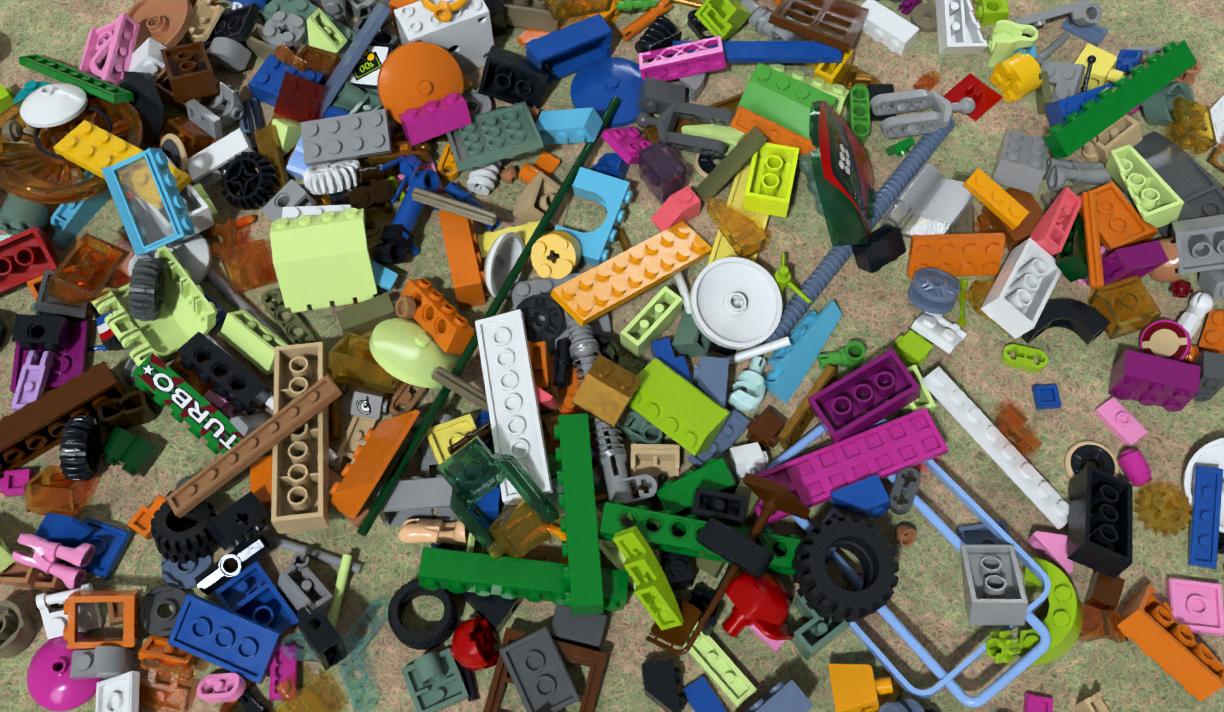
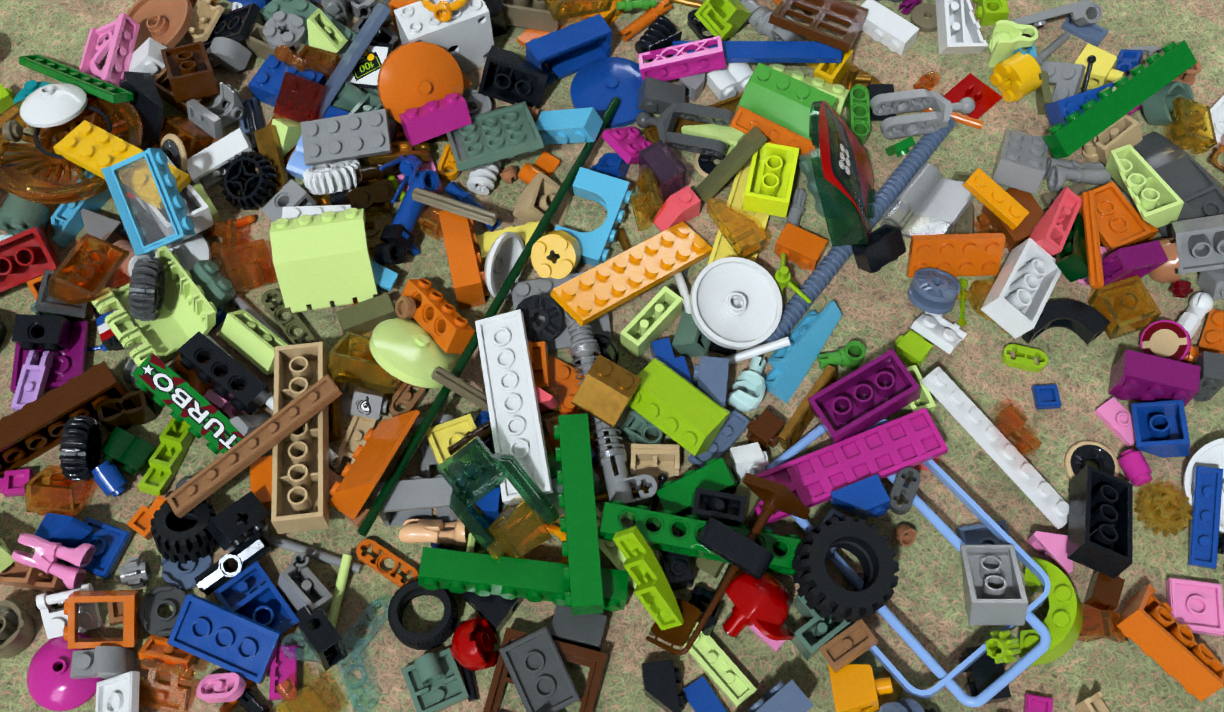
(101, 226): none -> light grey slope
(109, 479): none -> blue brick
(135, 572): none -> light grey gear
(167, 458): none -> lime slope
(215, 287): none -> sand green brick
(377, 549): none -> orange beam
(430, 223): none -> clear orange brick
(562, 363): black pin -> none
(645, 199): none -> clear yellow plate
(730, 80): none -> white brick
(796, 208): none -> light grey axle
(800, 246): none -> orange brick
(848, 645): none -> medium nougat plate
(962, 119): none -> orange bar
(982, 674): none -> black brick
(1161, 428): none -> blue slope

